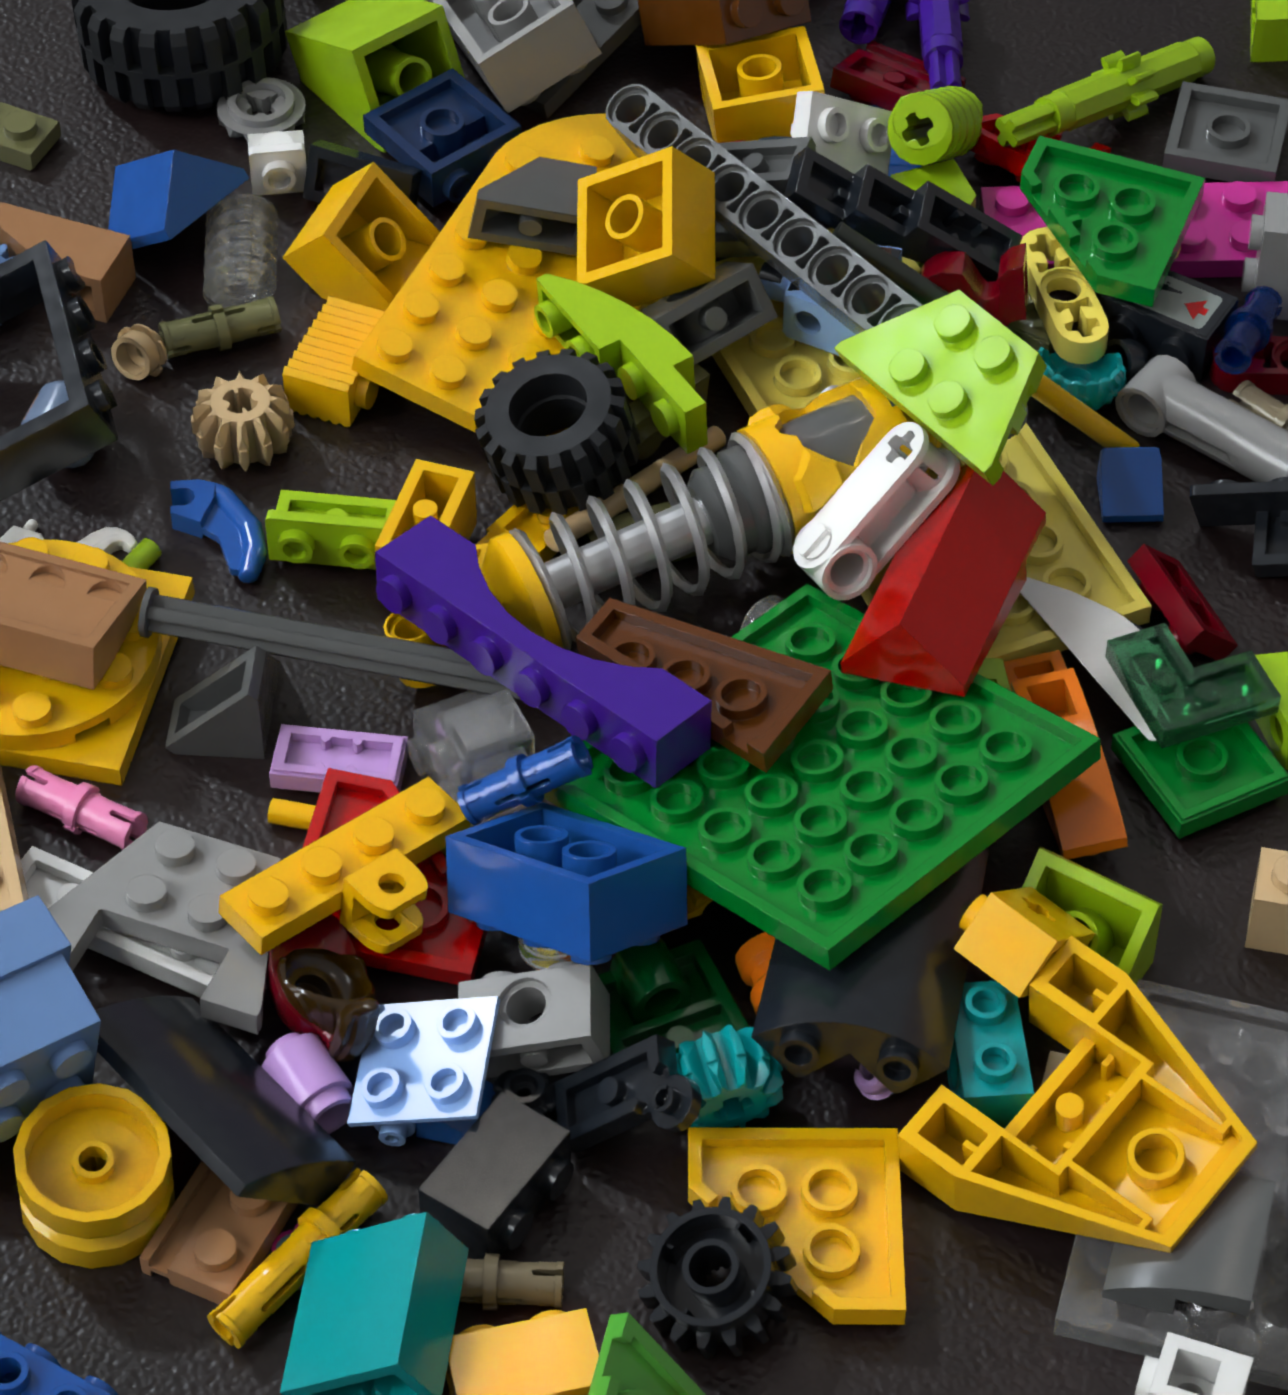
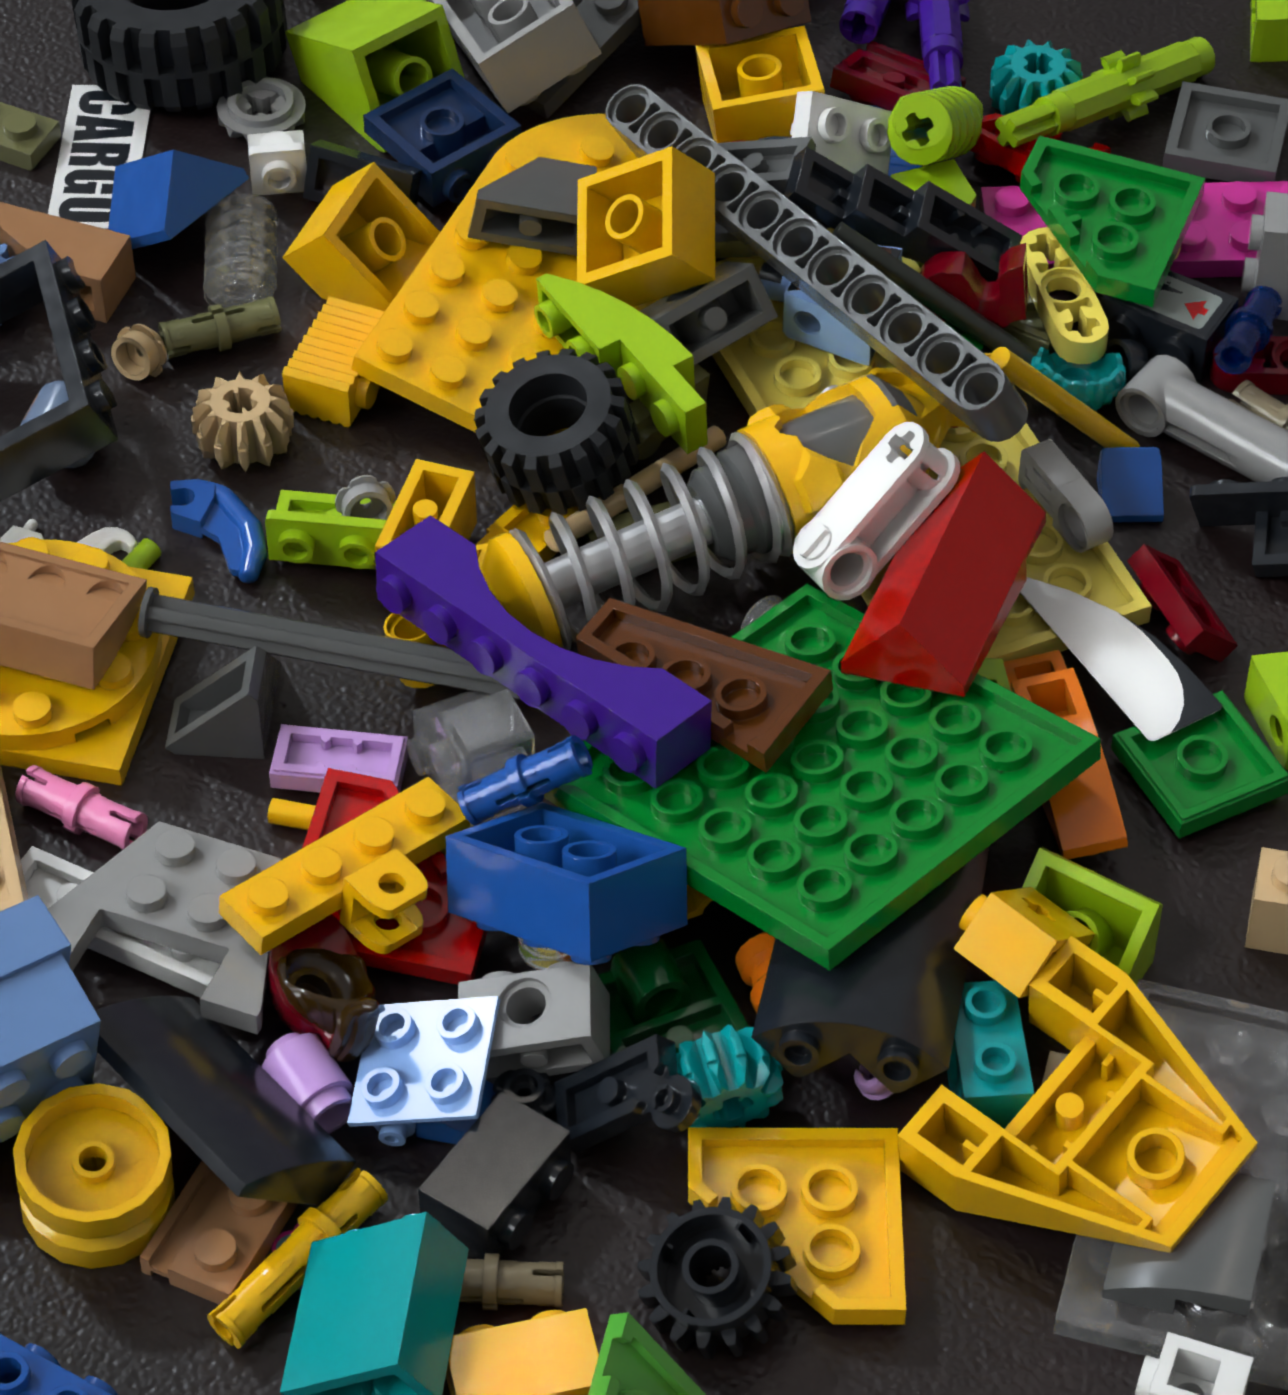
(94, 140): none -> sticker
(361, 487): none -> light grey plate
(952, 375): lime wing -> none
(1030, 73): none -> teal gear
(1066, 495): none -> light grey piece
(1187, 700): clear green plate -> none

